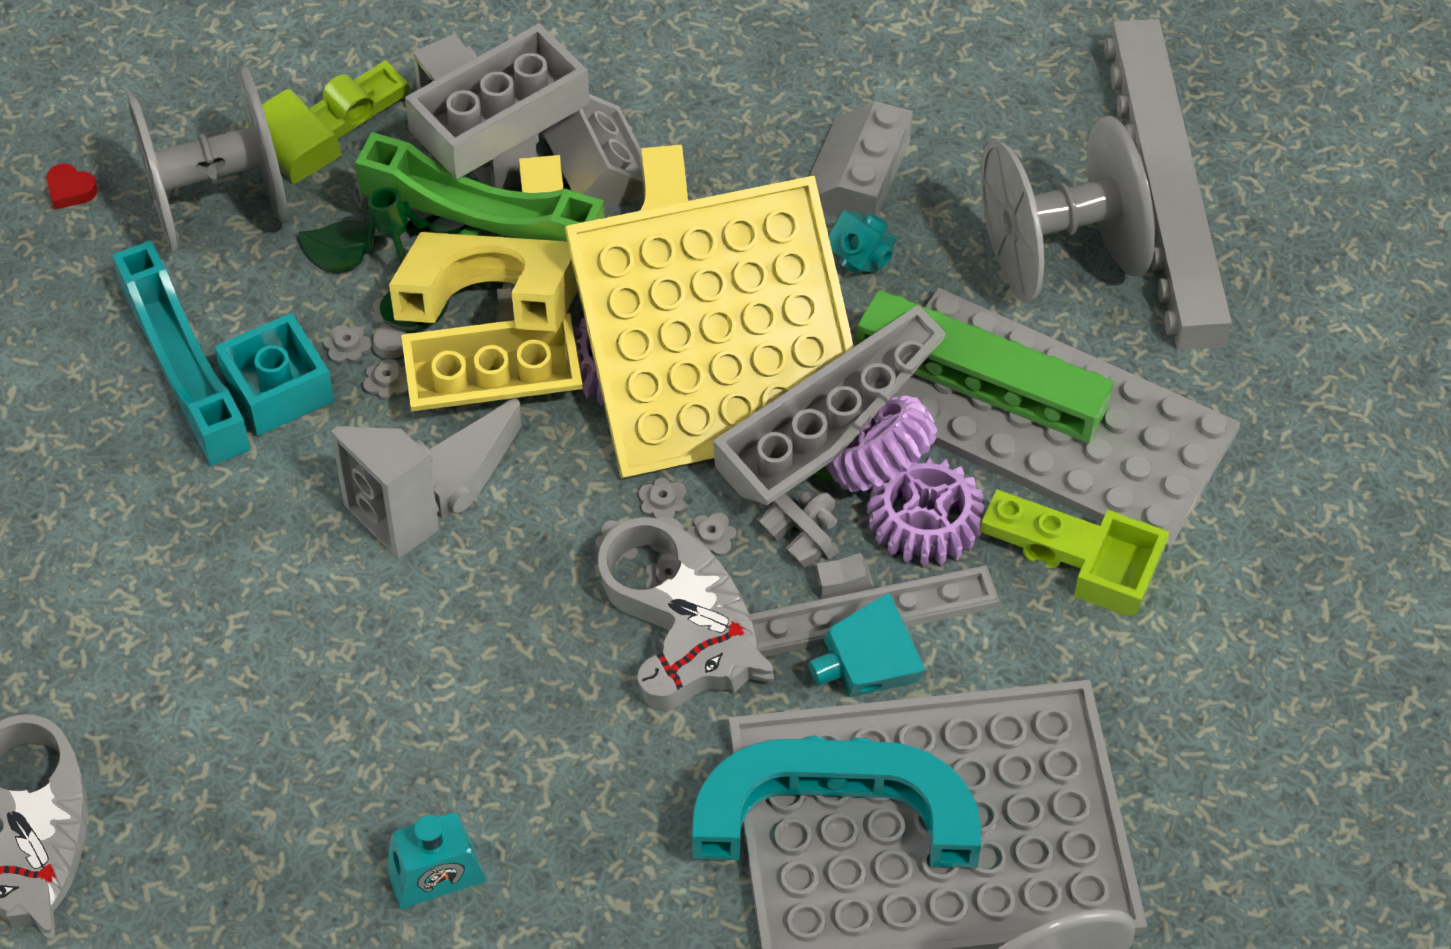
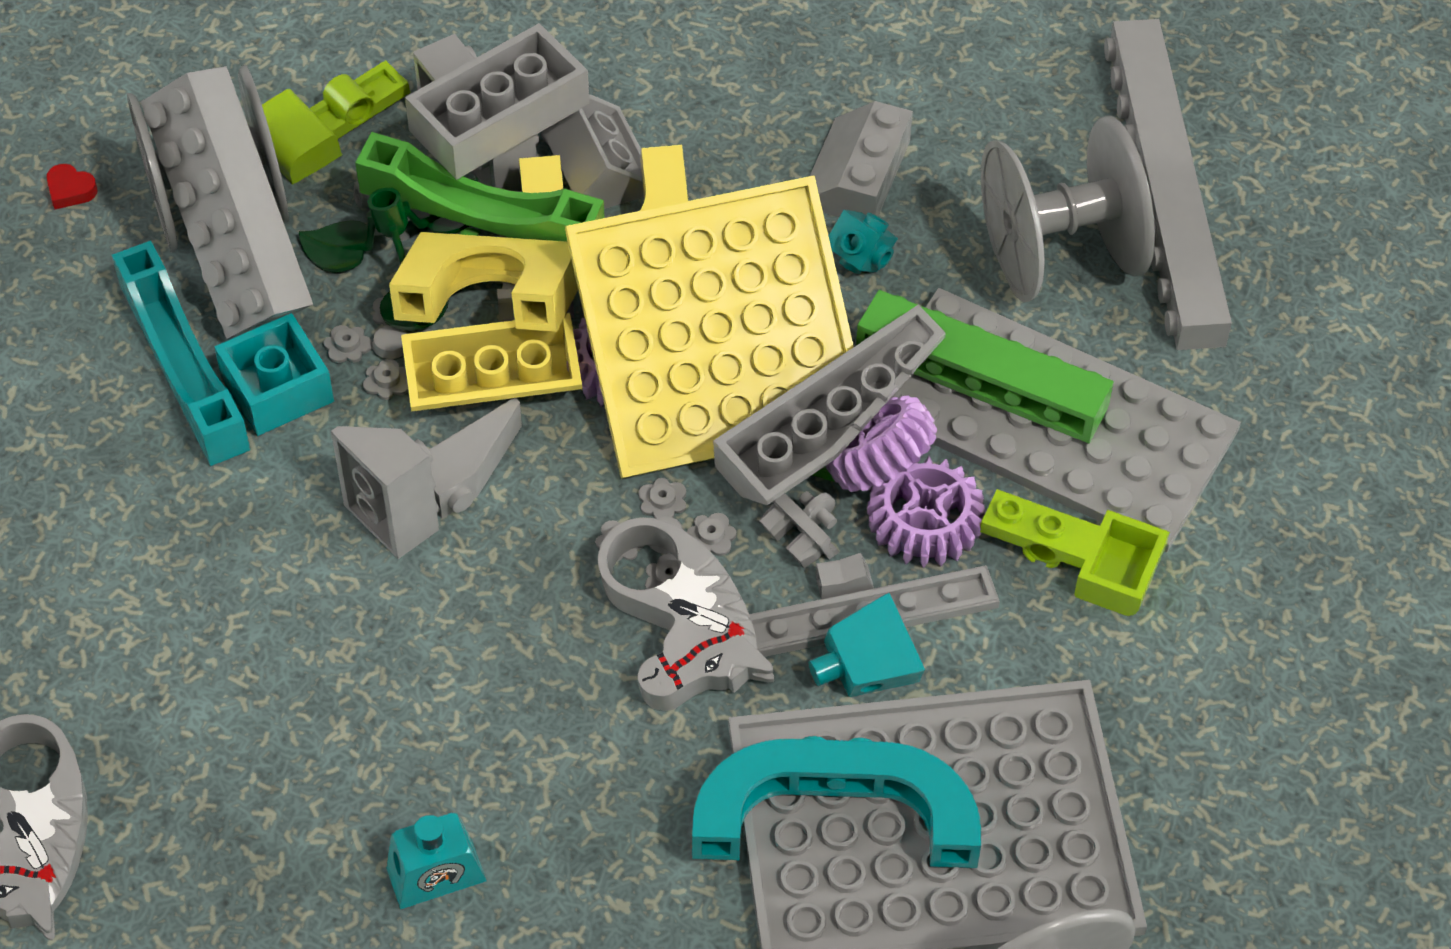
(225, 201): none -> light grey brick

